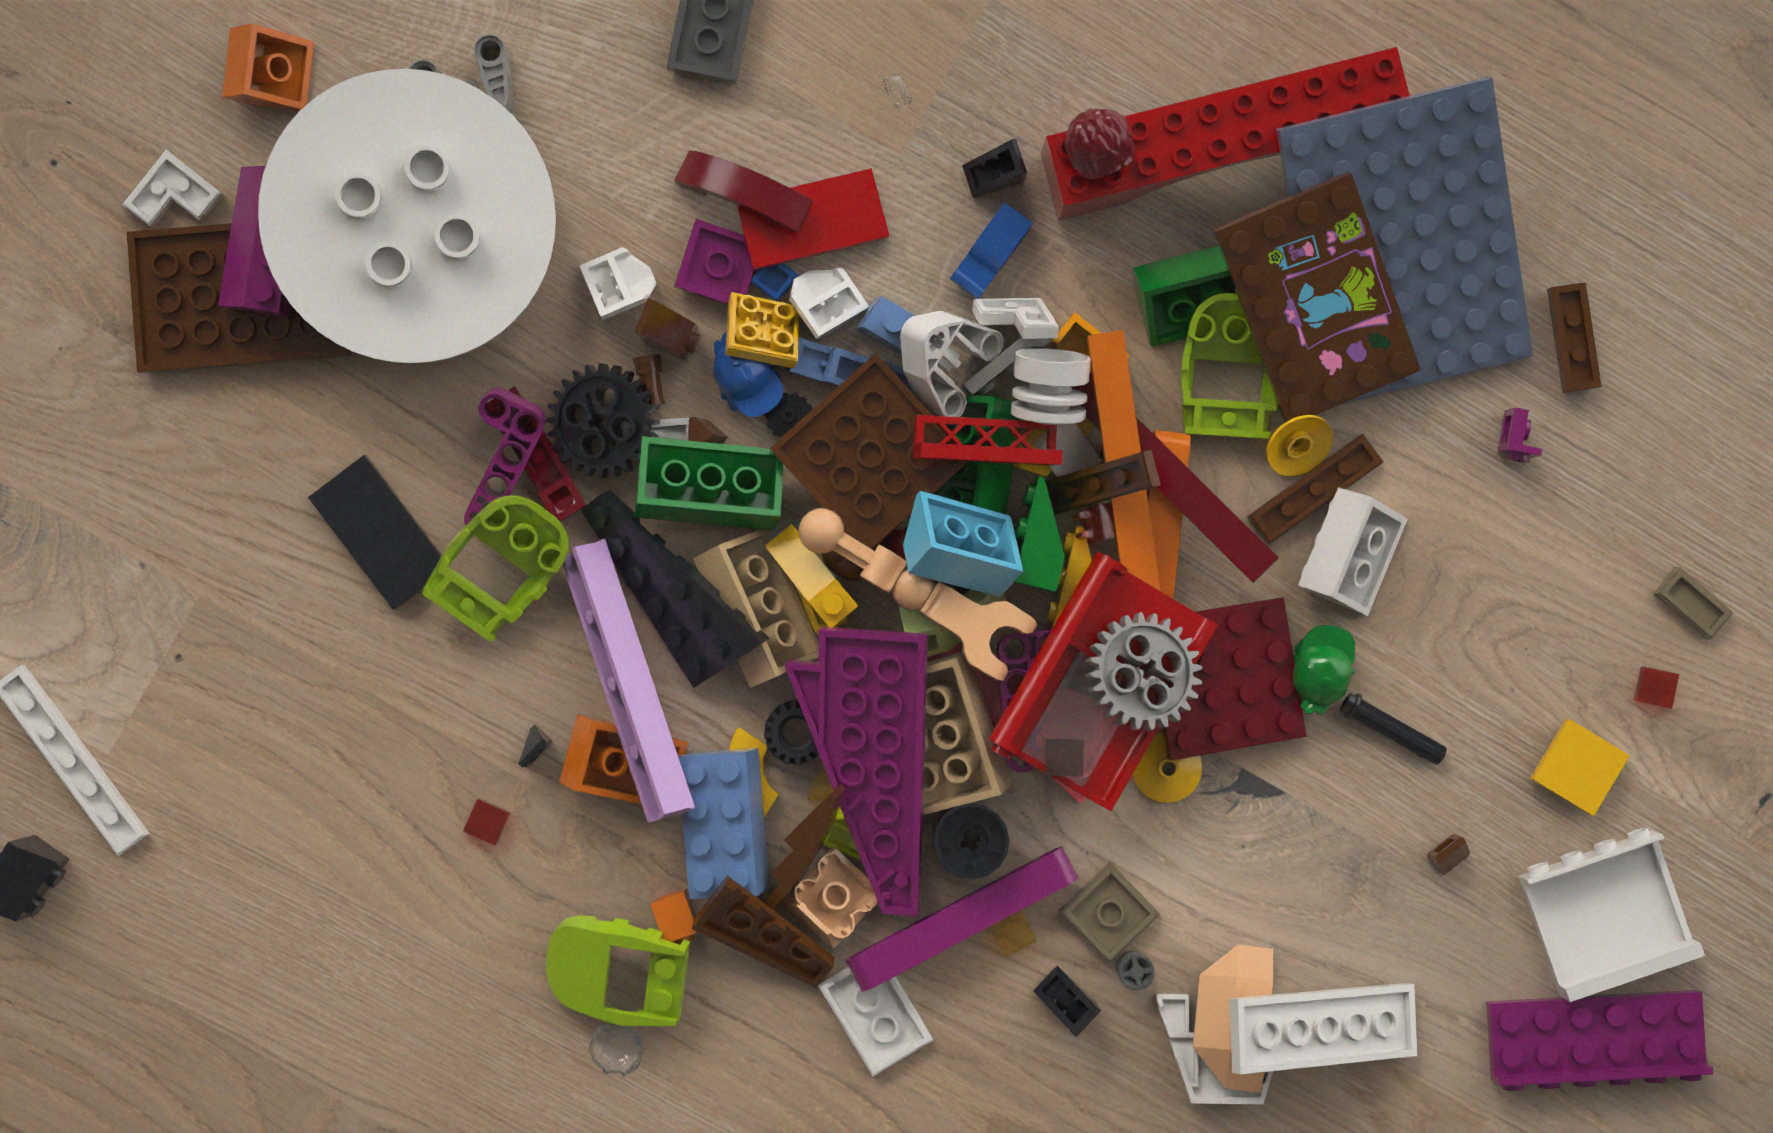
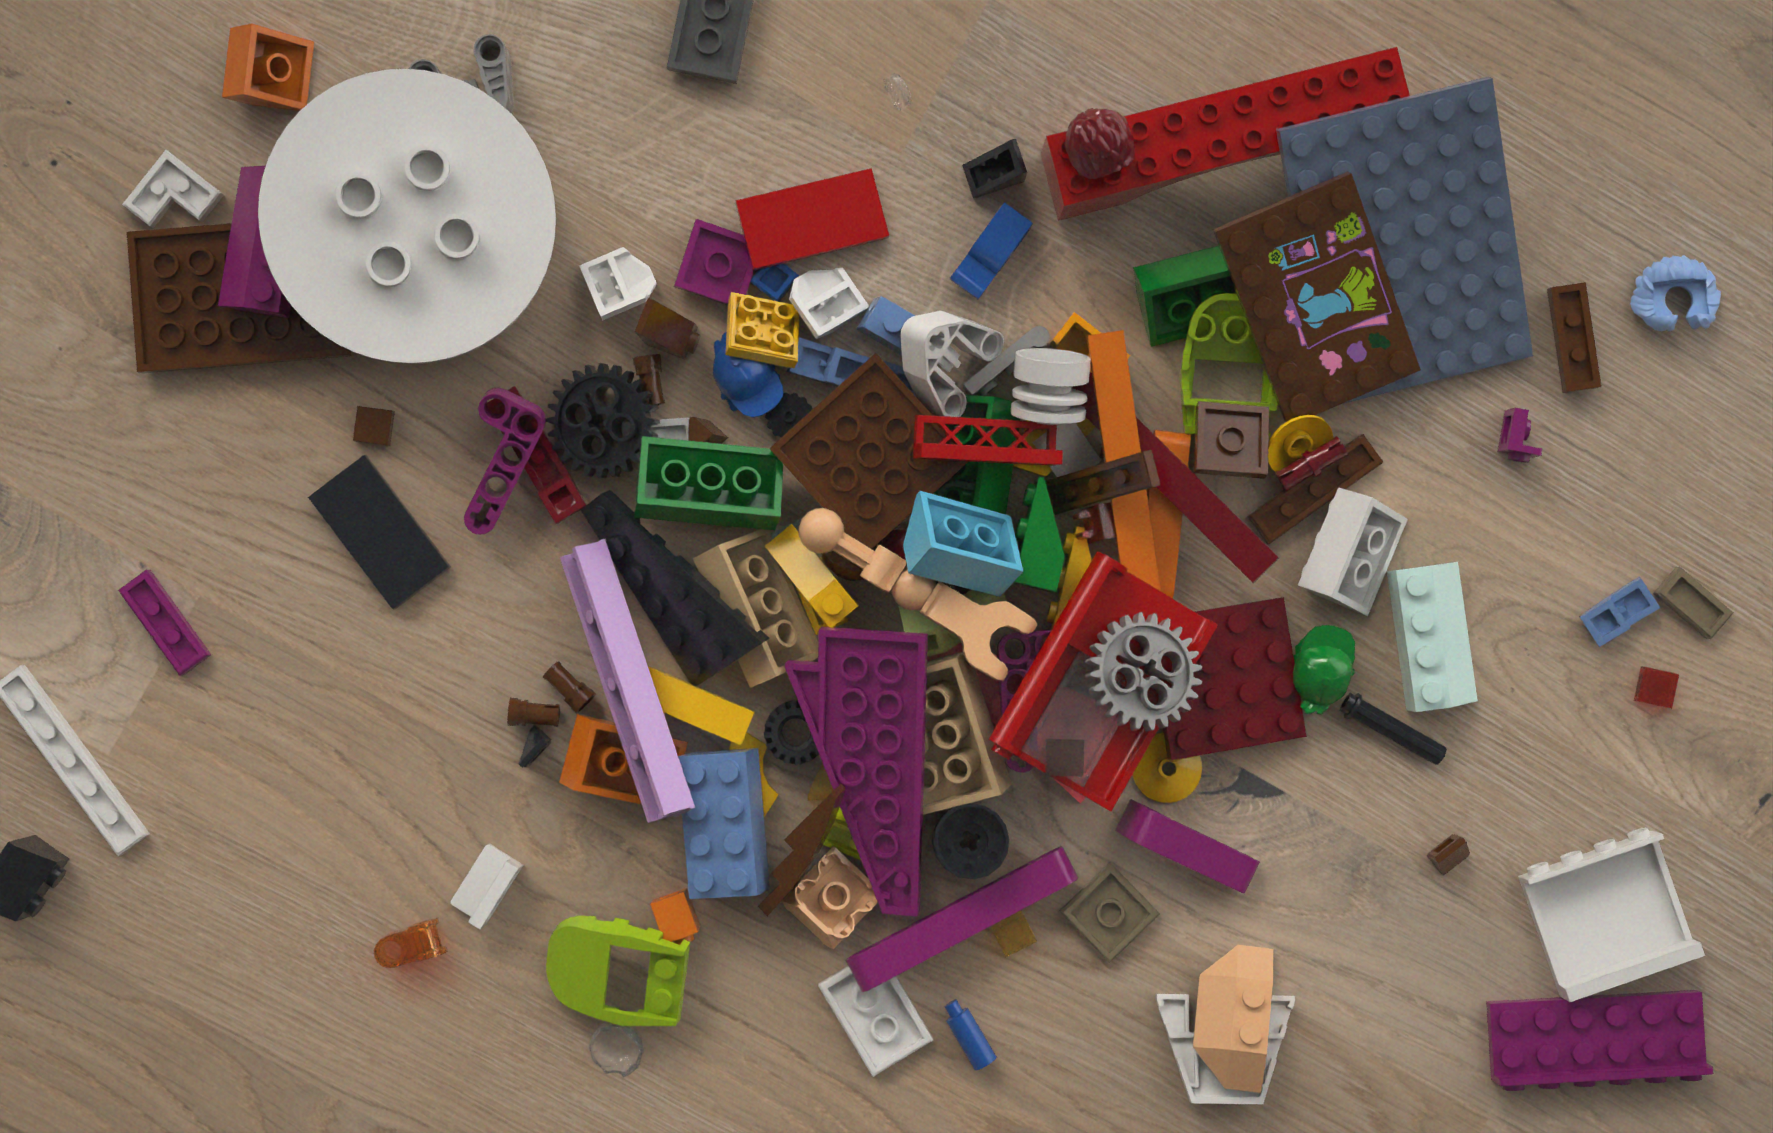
(164, 622): none -> magenta tile
(373, 426): none -> reddish brown tile
(416, 942): none -> clear orange piece
(486, 885): none -> white panel
(487, 821): clear red tile -> none
(519, 533): lime slope -> none
(532, 713): none -> reddish brown pin
(576, 694): none -> reddish brown pin
(701, 707): none -> yellow slope
(744, 188): dark red slope -> none
(753, 928): reddish brown wing -> none
(969, 1036): none -> blue cylinder
(1027, 314): white tile -> none
(1067, 1000): black slope -> none
(1137, 977): dark grey wheel -> none
(1187, 846): none -> magenta beam
(1231, 440): none -> reddish brown tile
(1311, 463): none -> dark red pin
(1322, 1028): white plate -> none
(1432, 637): none -> light aqua slope
(1579, 767): yellow tile -> none
(1619, 611): none -> medium blue slope
(1672, 272): none -> light blue piece

